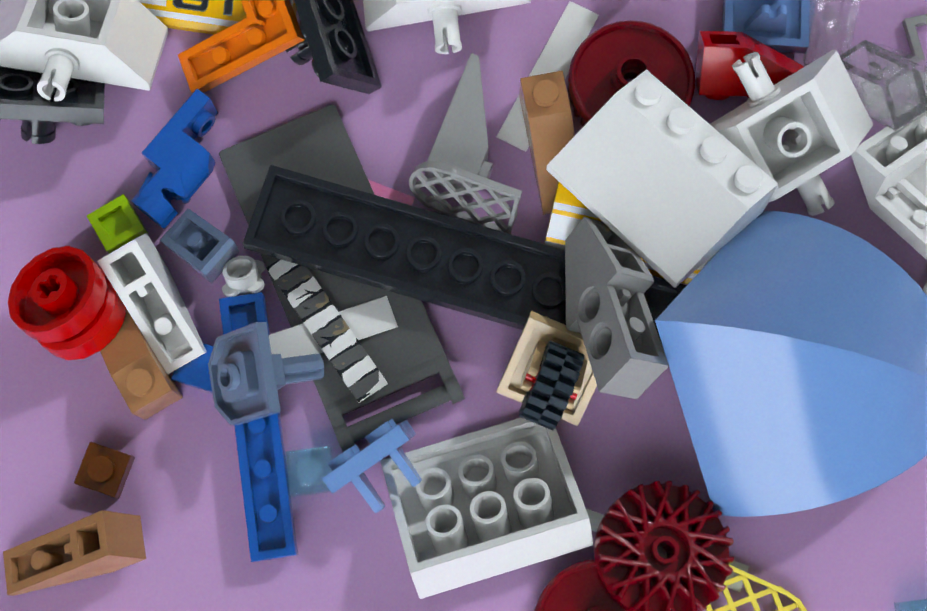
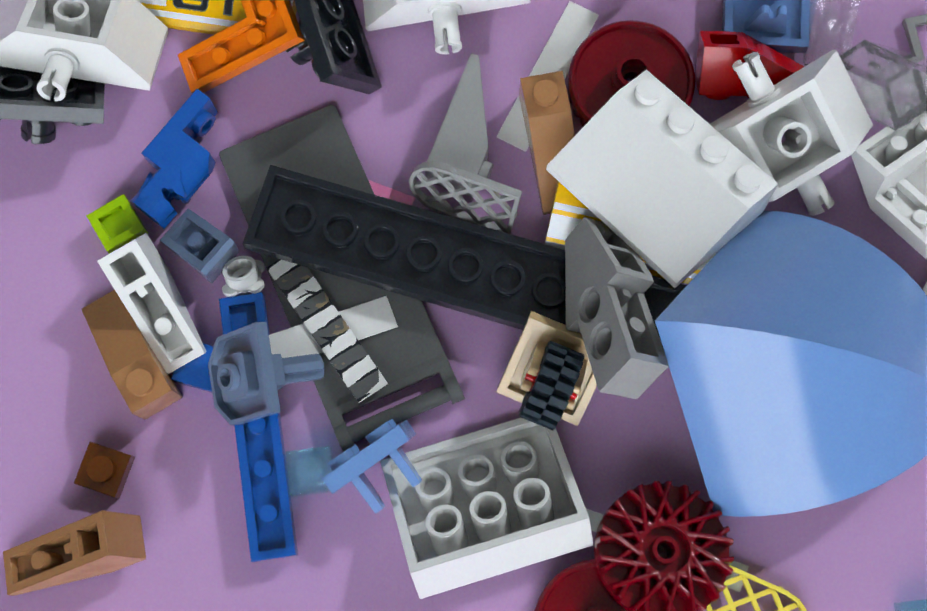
(66, 303): red wheel -> none

